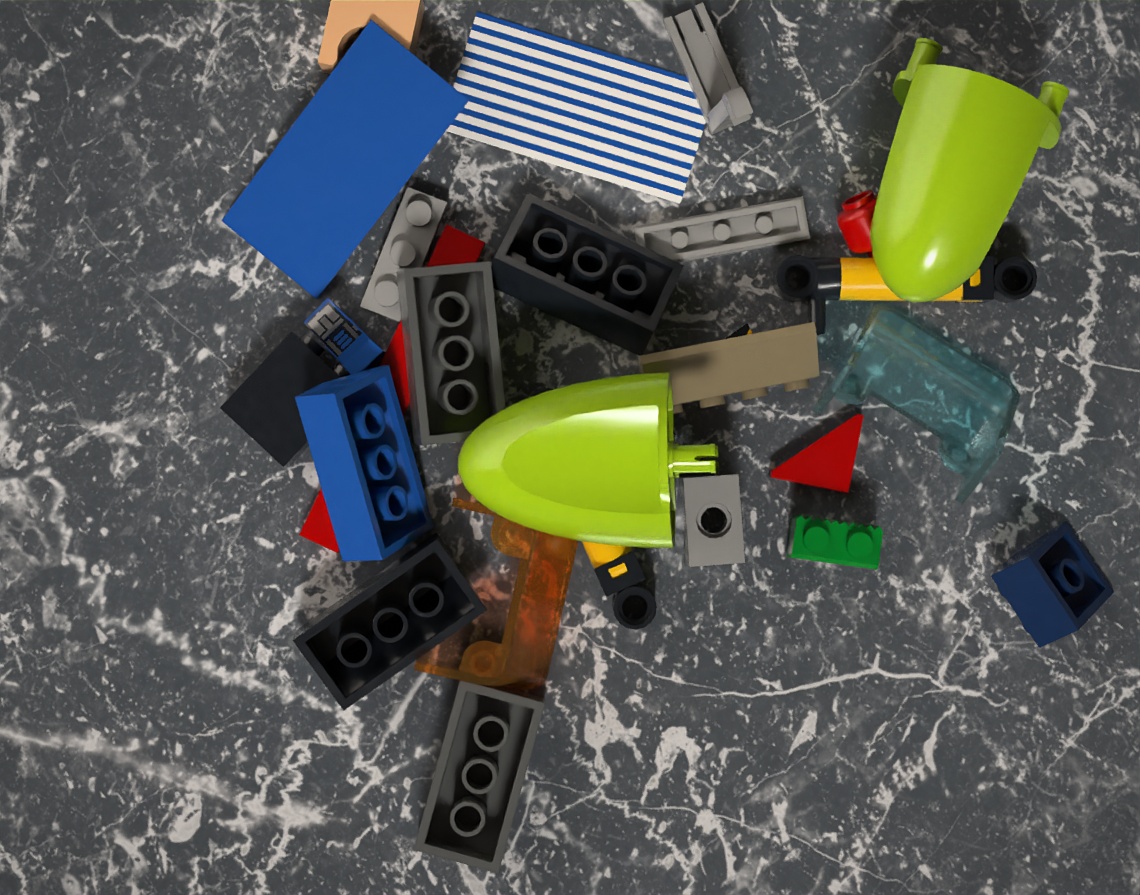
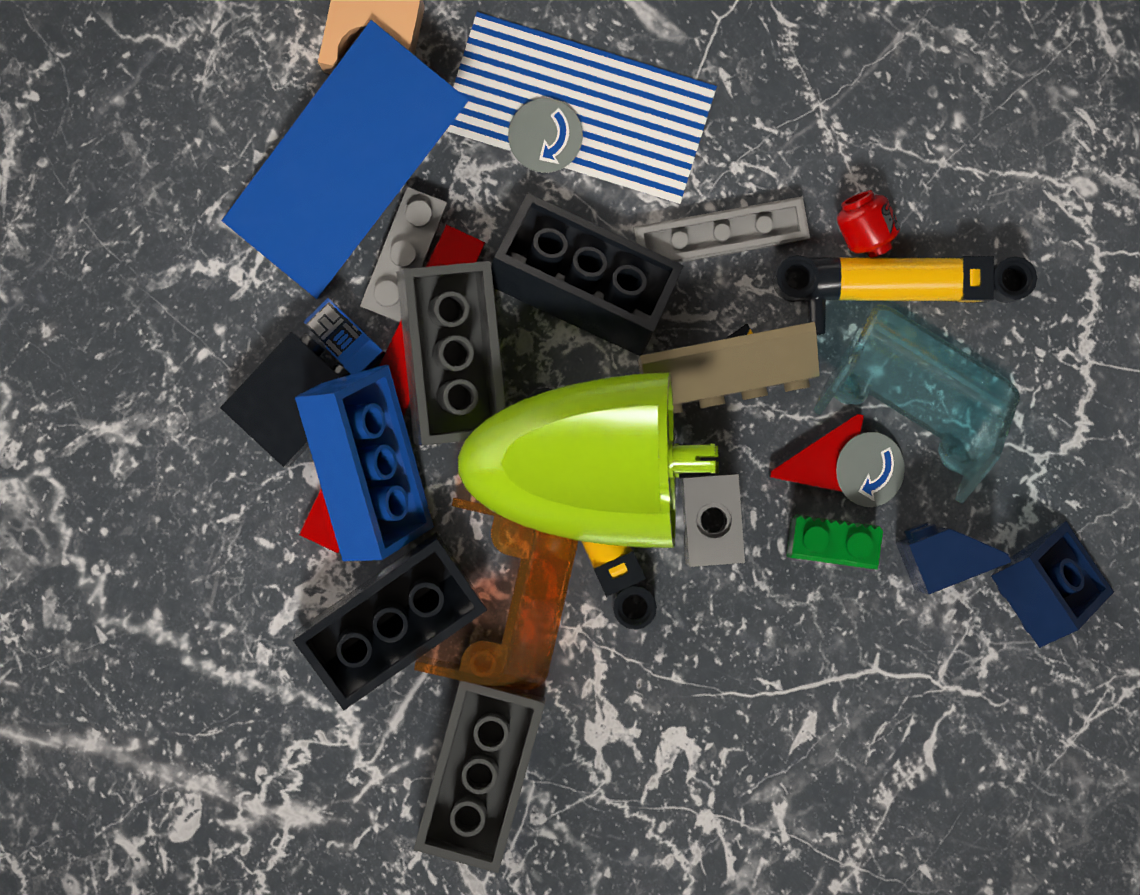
(545, 135): none -> light grey sticker
(708, 70): light grey hinge -> none
(870, 469): none -> light grey sticker
(945, 557): none -> dark blue slope
(953, 171): lime windscreen -> none

